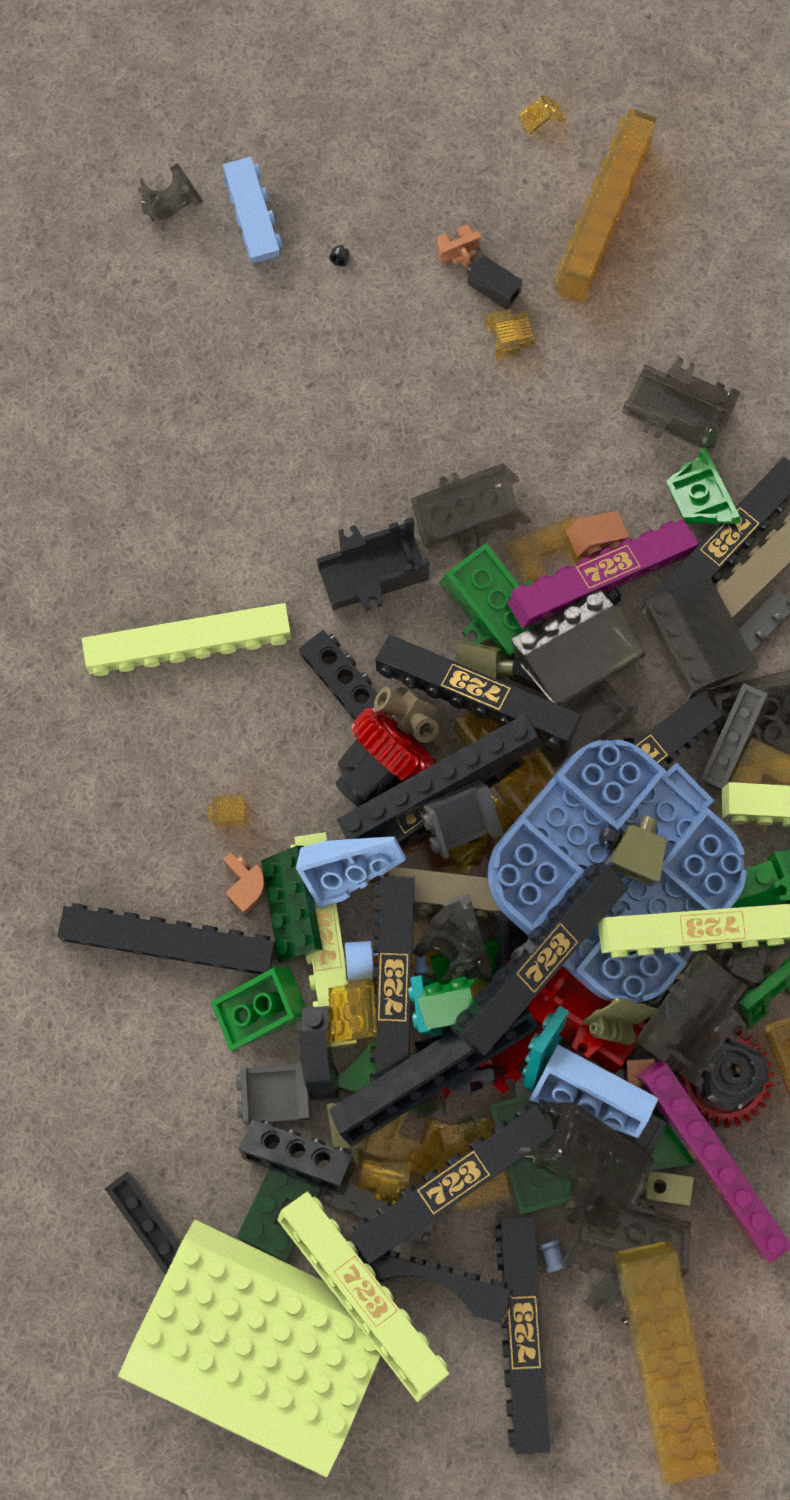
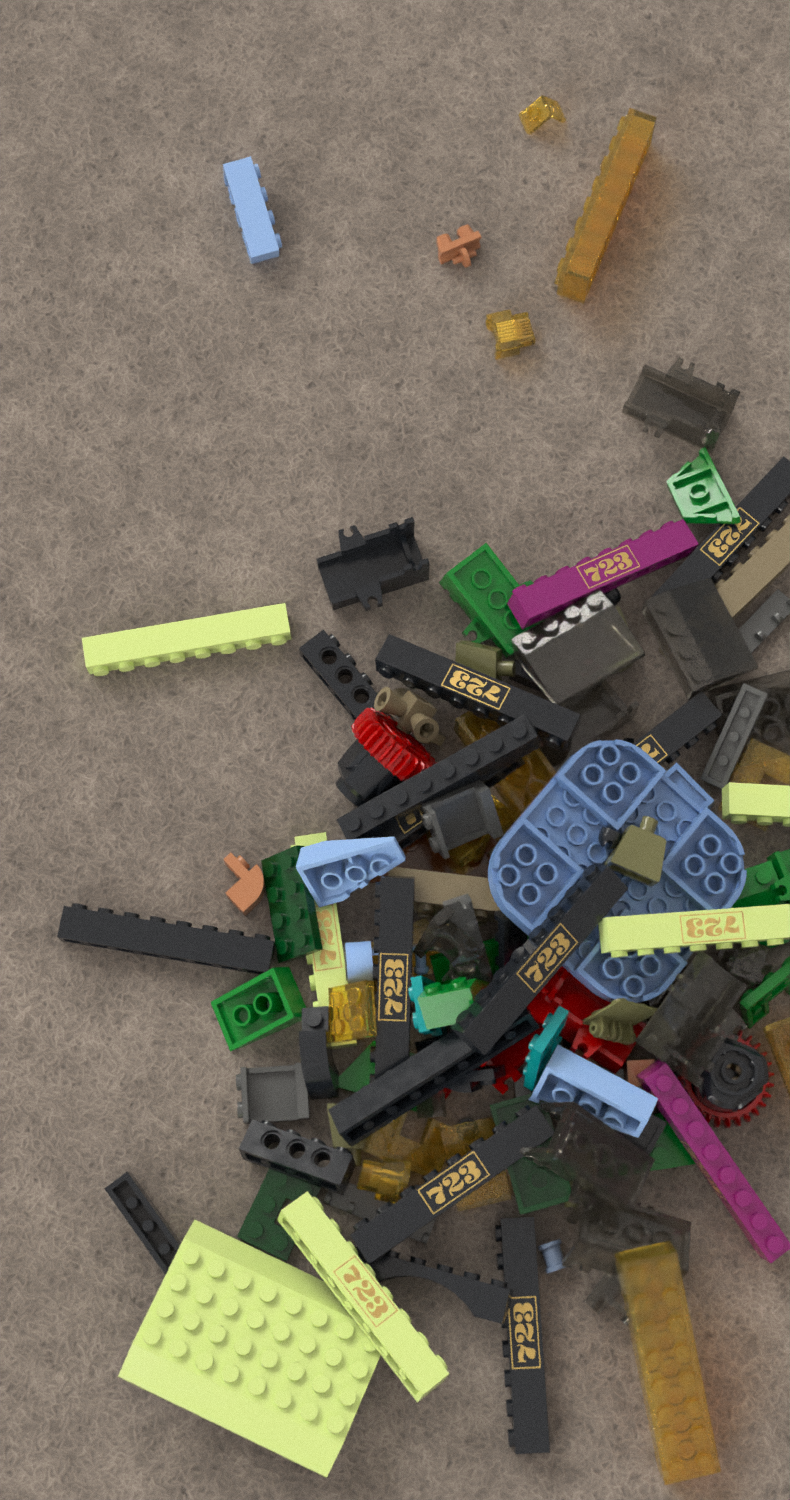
(170, 200): clear smoke tile -> none
(228, 810): clear yellow brick -> none
(339, 255): black hinge -> none
(468, 509): clear smoke piece -> none
(494, 281): black brick -> none
(529, 548): clear yellow plate -> none
(597, 532): nougat brick -> none
(678, 1190): olive torso -> none

